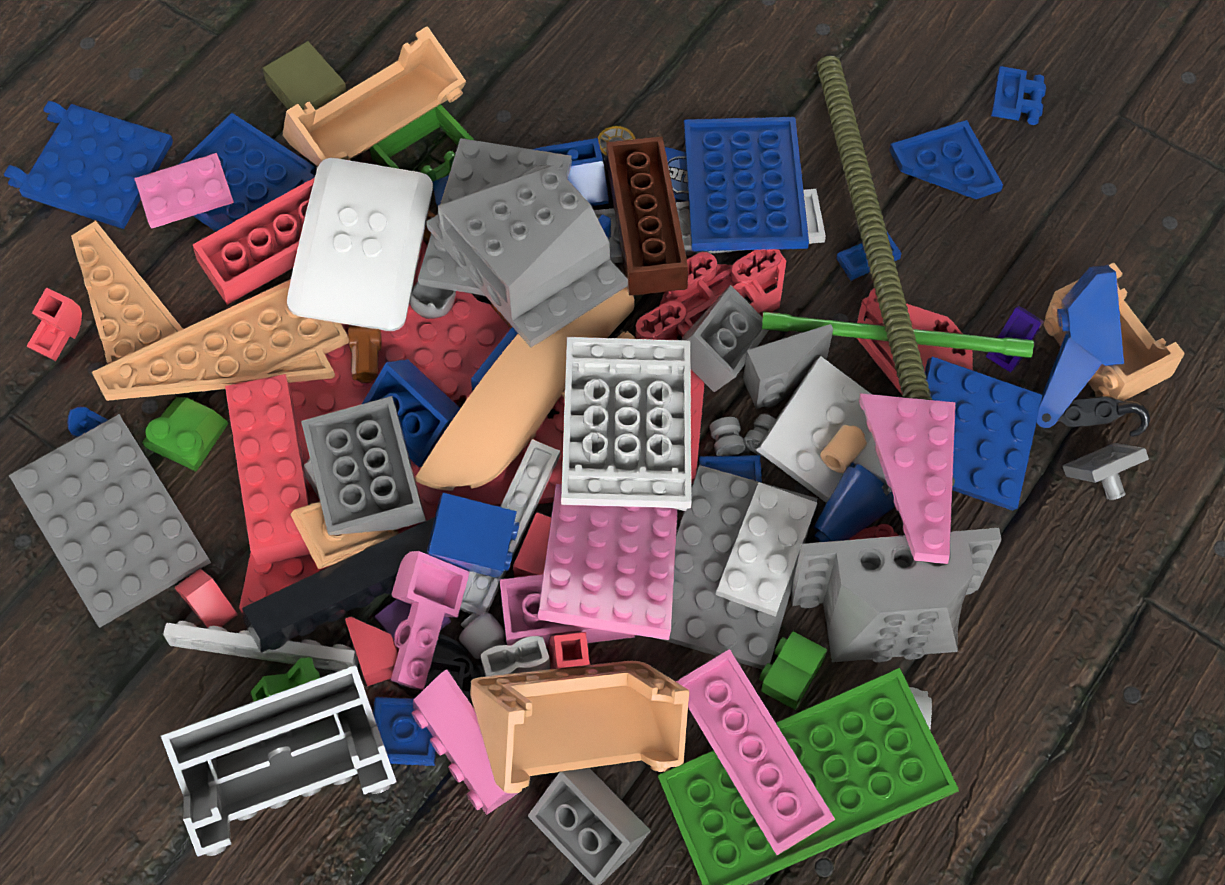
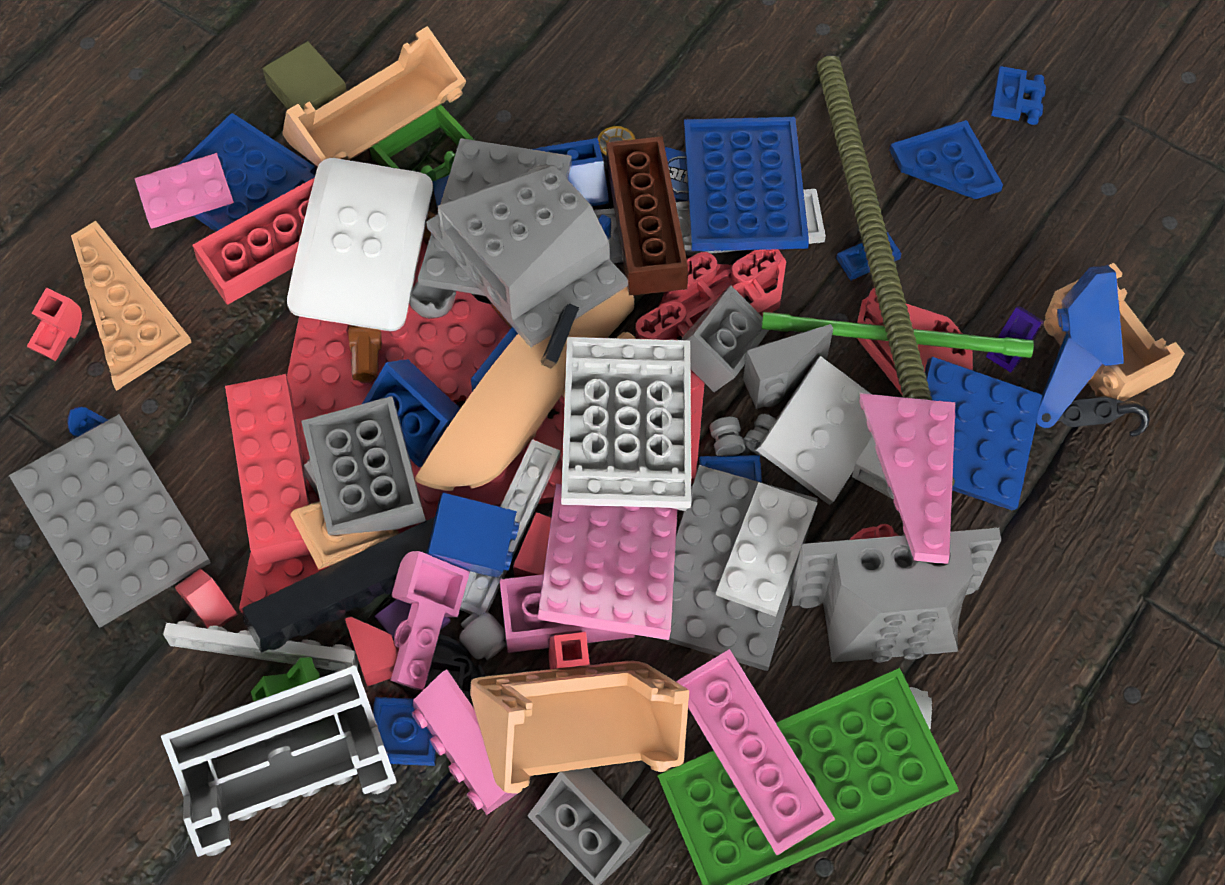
(92, 164): blue plate -> none
(185, 432): bright green slope -> none
(229, 348): light nougat wing -> none
(523, 656): white brick -> none
(559, 335): none -> black tile
(792, 670): bright green brick -> none
(843, 448): light nougat brick -> none
(853, 505): blue cone -> none
(1105, 467): light grey tile -> none

